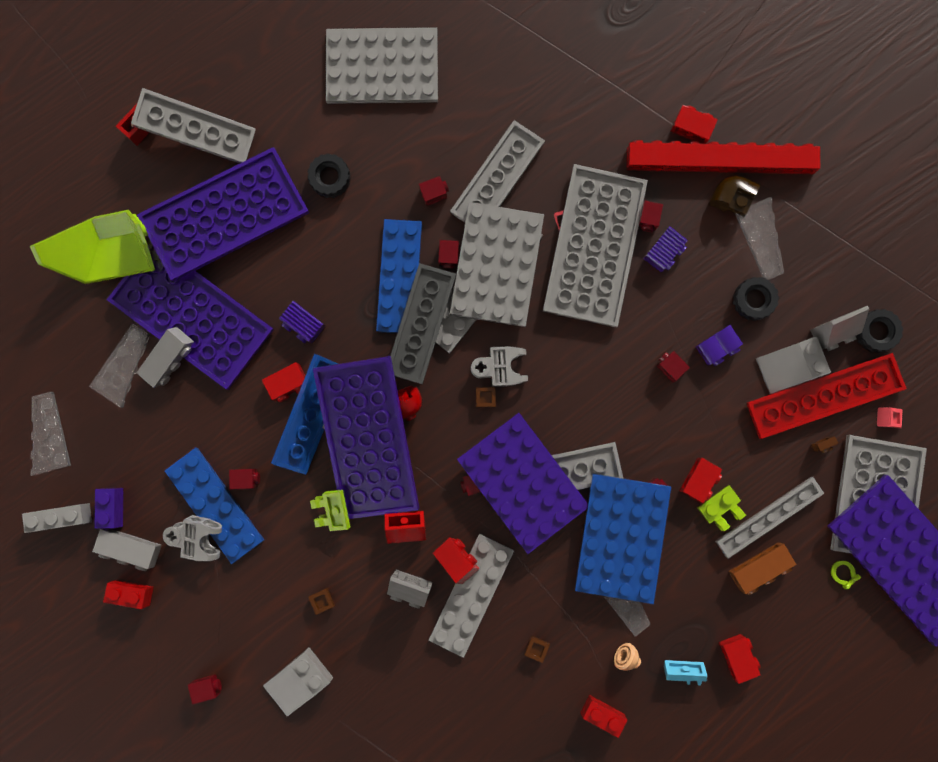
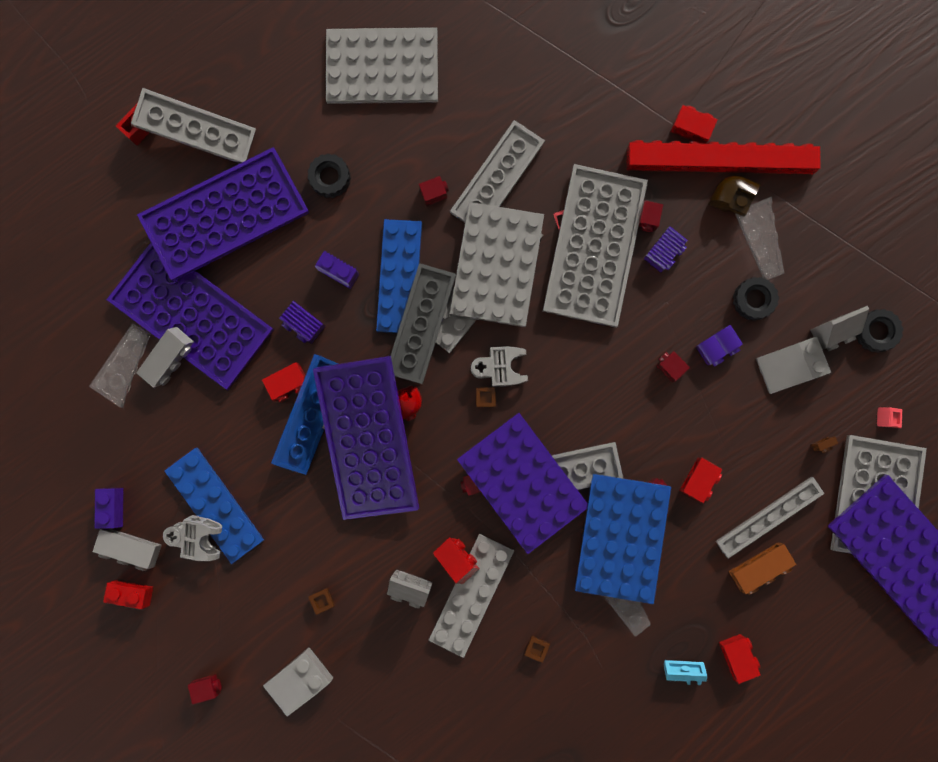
(48, 437): clear wing -> none
(56, 518): light grey brick -> none
(98, 249): lime piece -> none
(243, 478): dark red brick -> none
(336, 510): lime plate -> none
(337, 269): none -> dark purple brick
(405, 527): red brick -> none
(448, 254): dark red brick -> none
(603, 716): red brick -> none
(627, 657): light nougat brick -> none
(719, 504): lime plate -> none
(826, 395): red plate -> none
(854, 577): lime piece -> none

